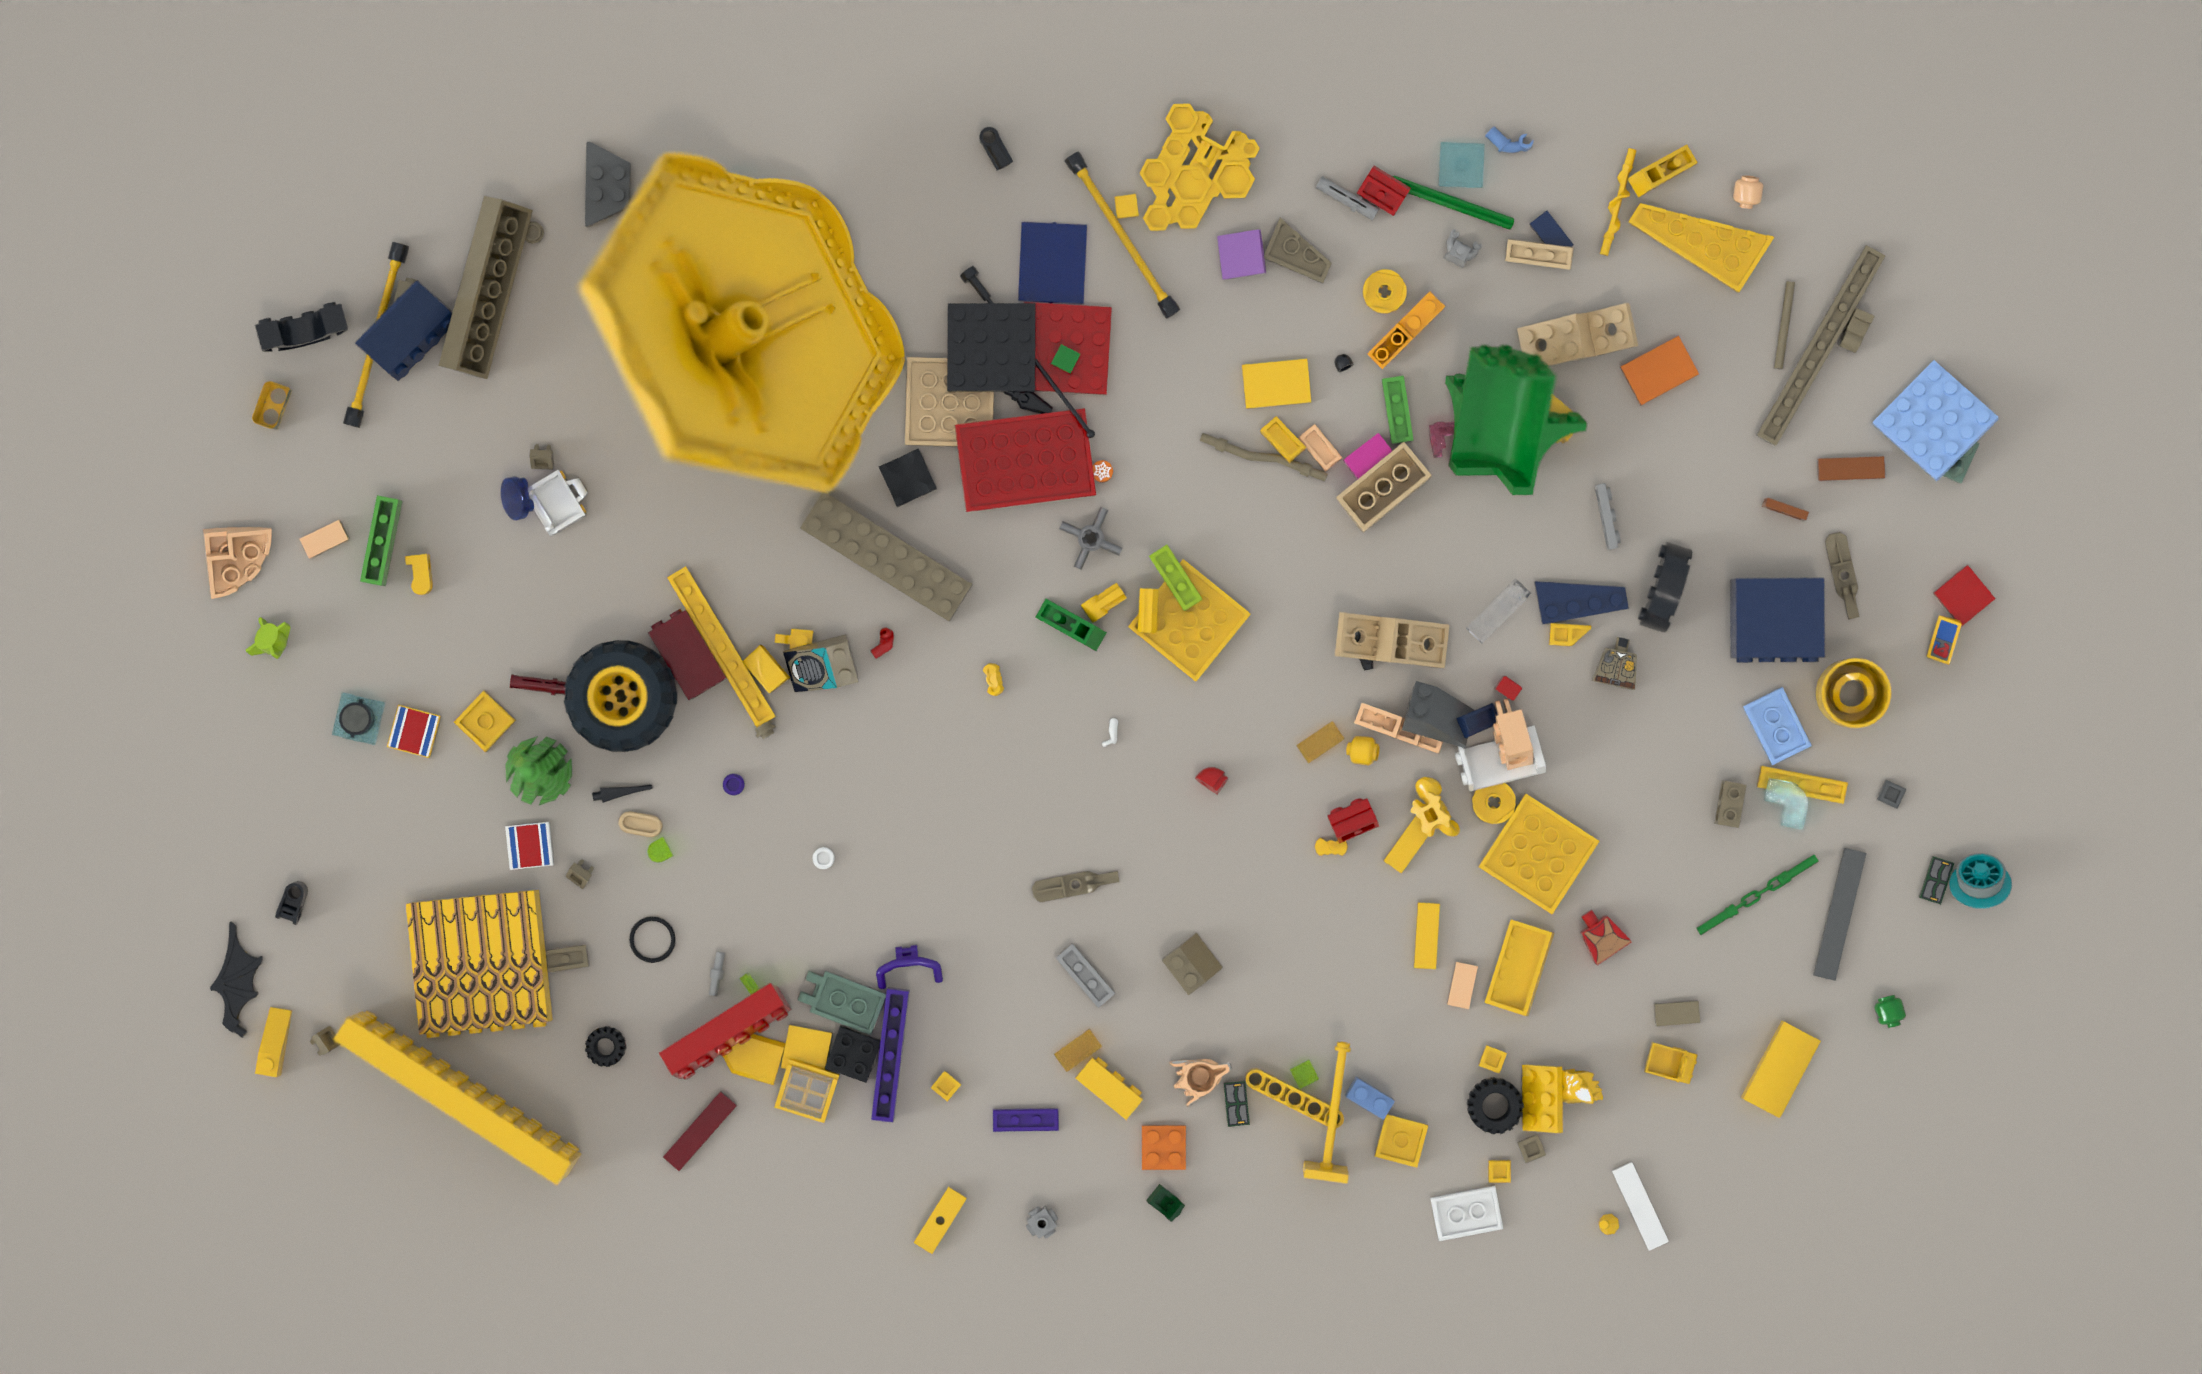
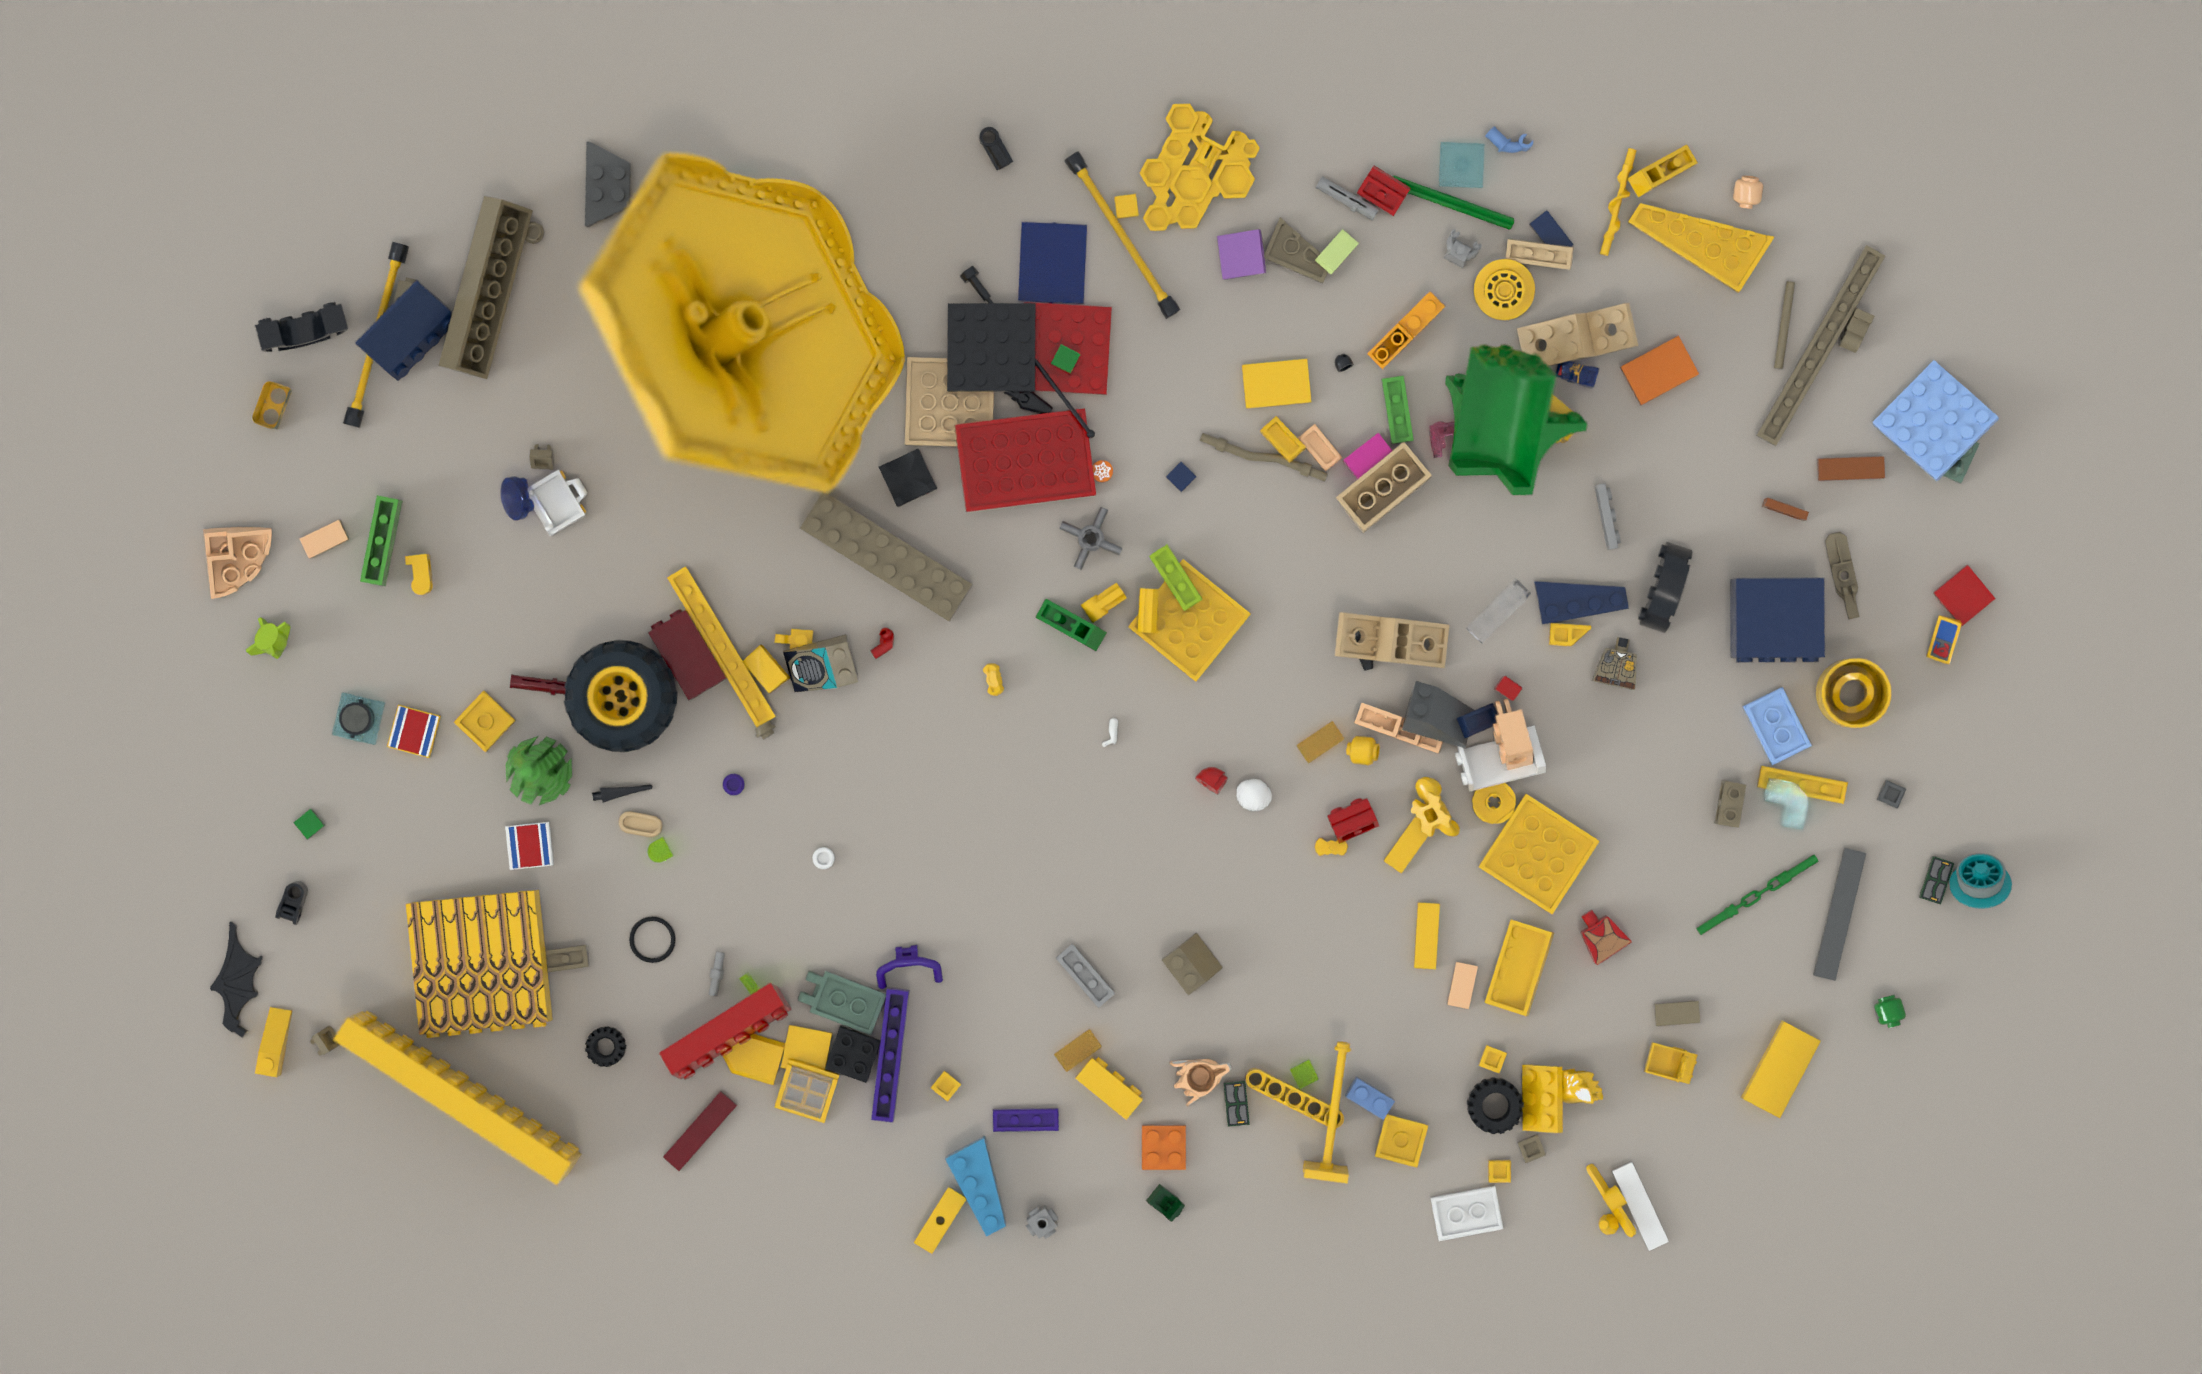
(309, 824): none -> green tile
(579, 875): dark tan tile -> none
(977, 1181): none -> dark azure wedge
(1061, 887): dark tan piece -> none
(1181, 476): none -> dark blue tile
(1253, 795): none -> white hair
(1336, 251): none -> yellowish green tile
(1395, 285): yellow plate -> none
(1504, 289): none -> yellow wheel
(1577, 374): none -> clear blue leg
(1613, 1199): none -> yellow piece

